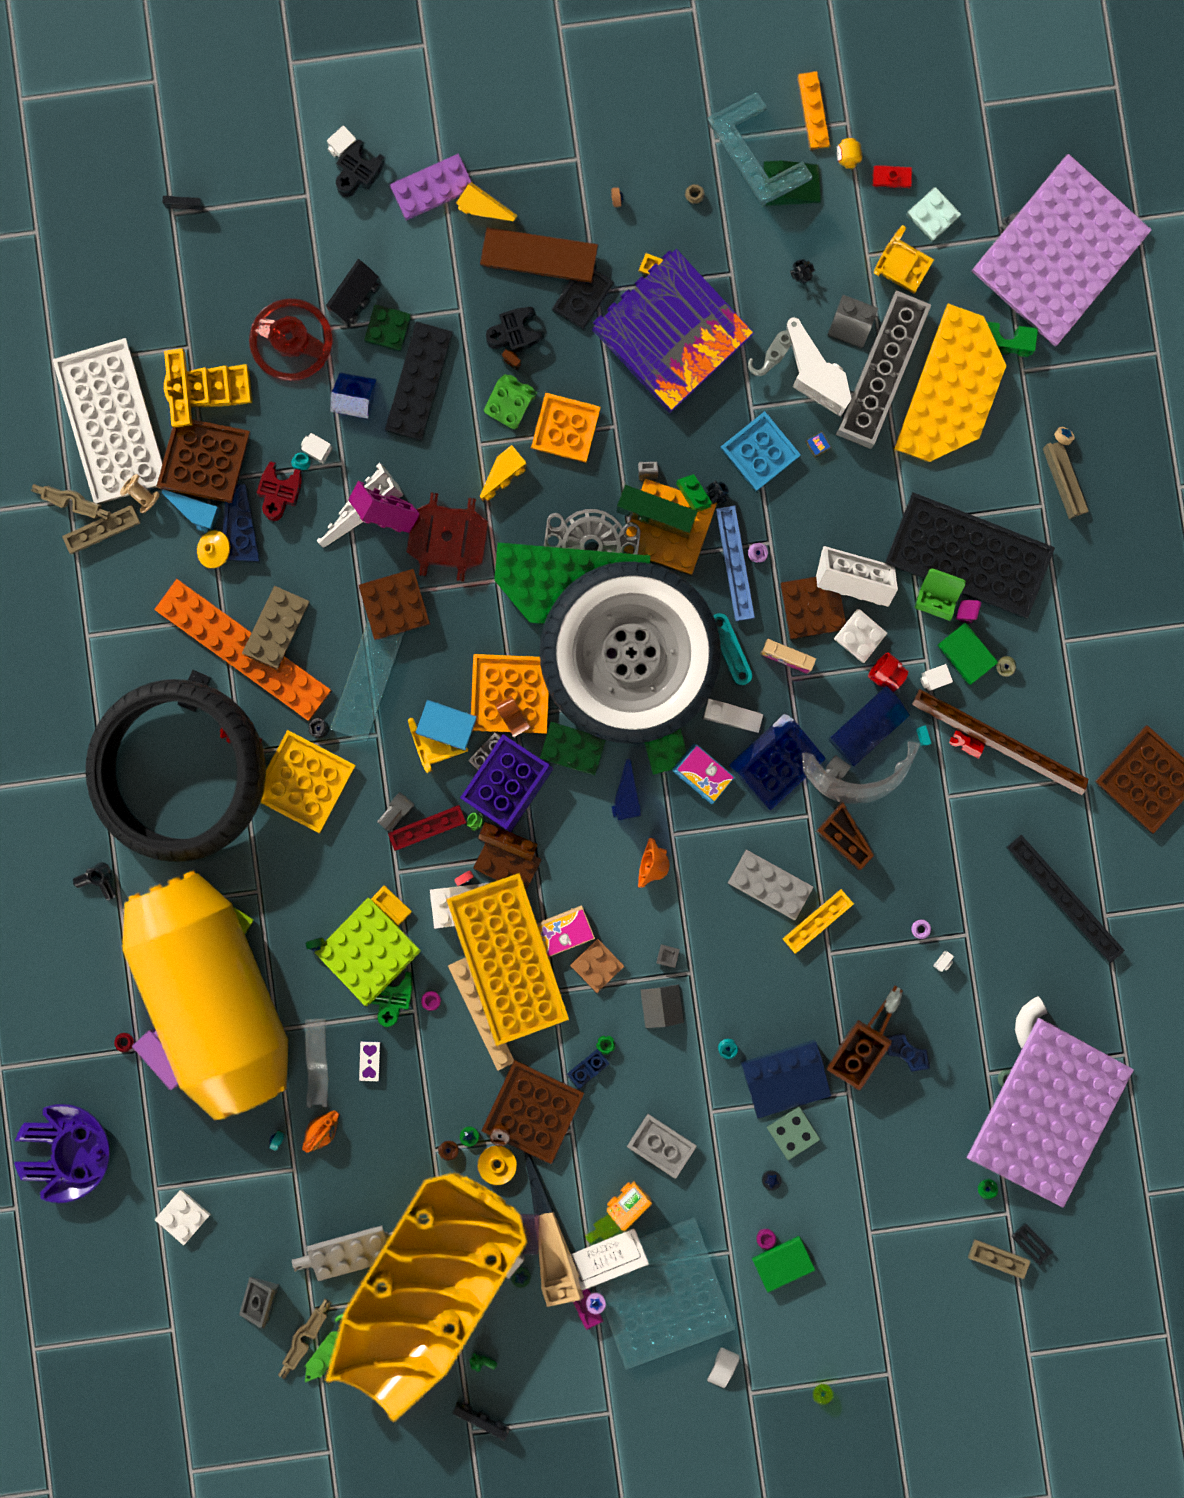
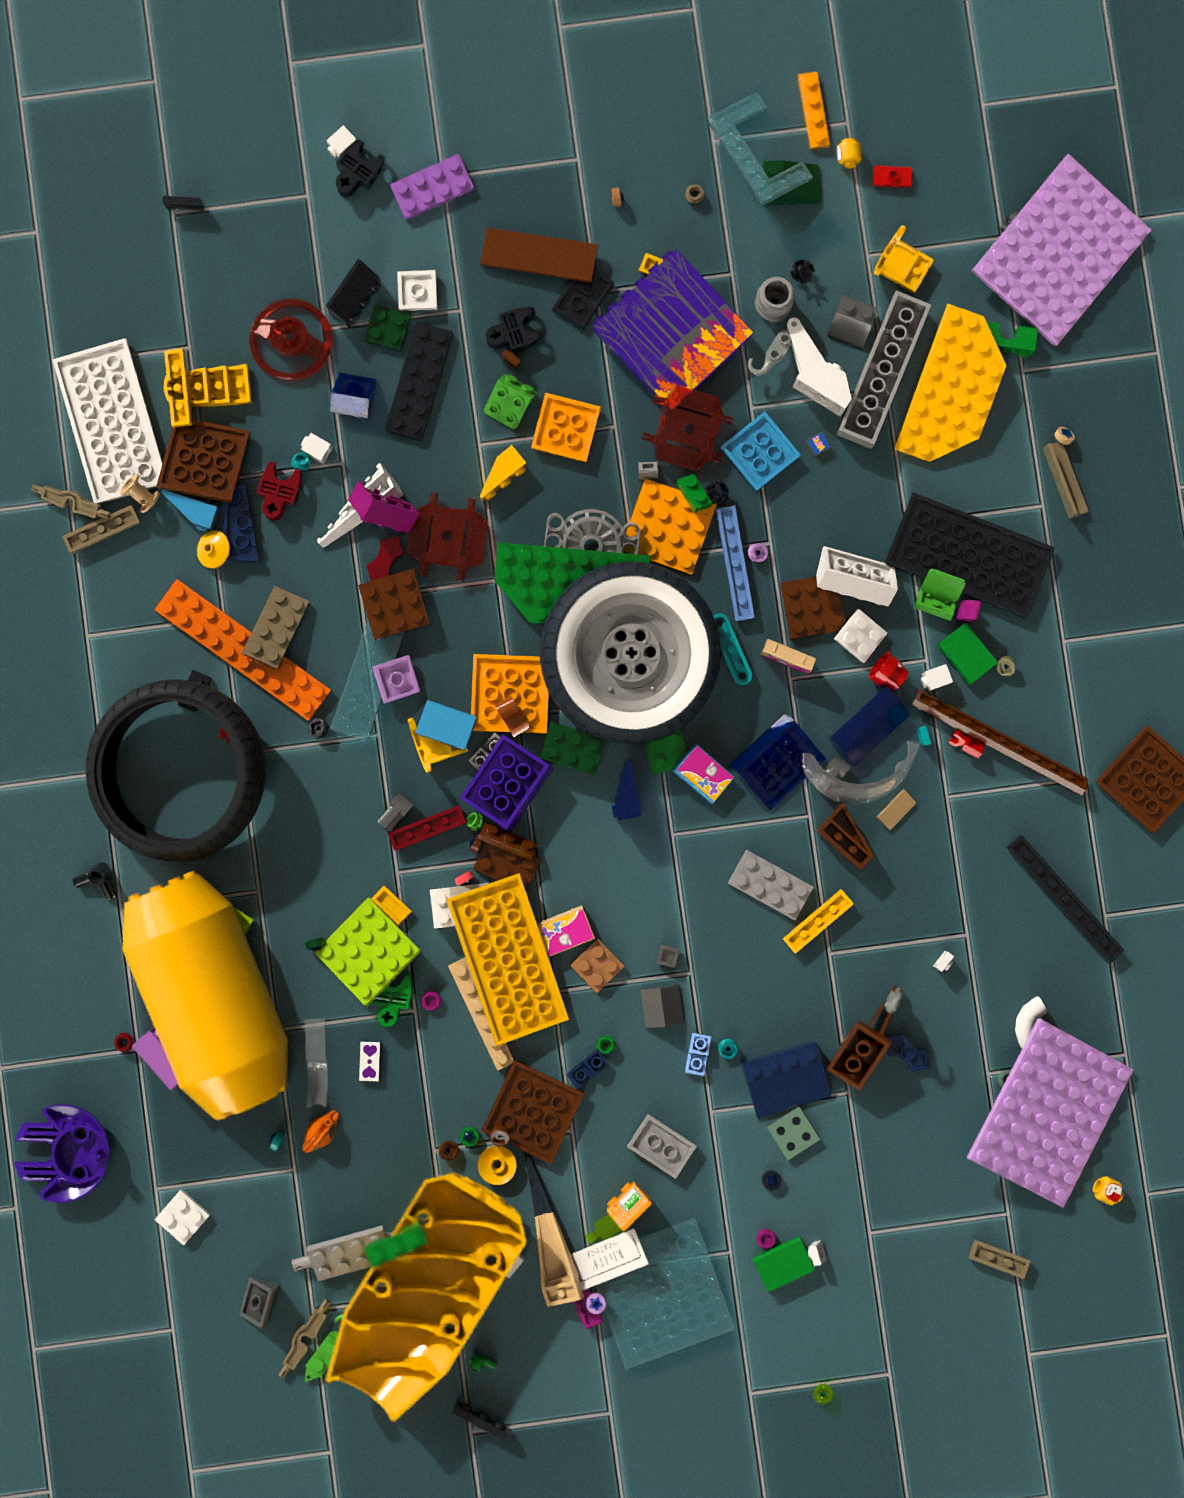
(305, 781): yellow plate -> none
(387, 1249): none -> green arch
(389, 551): none -> dark red tile
(396, 679): none -> lavender tile
(417, 290): none -> white plate
(475, 844): none -> reddish brown tile
(480, 203): yellow slope -> none
(521, 1277): dark green tile -> none
(531, 1231): plate -> none
(653, 864): orange hat -> none
(656, 511): dark green brick -> none
(674, 421): none -> clear red piece
(698, 1054): none -> light blue slope
(724, 1367): light grey panel -> none
(732, 715): white slope -> none
(780, 290): none -> light grey piece
(817, 1253): none -> white plate
(896, 809): none -> tan slope
(927, 929): lavender plate -> none
(933, 214): light aqua plate -> none
(988, 1189): green tile -> none
(1043, 1256): black tile -> none
(1108, 1190): none -> yellow head

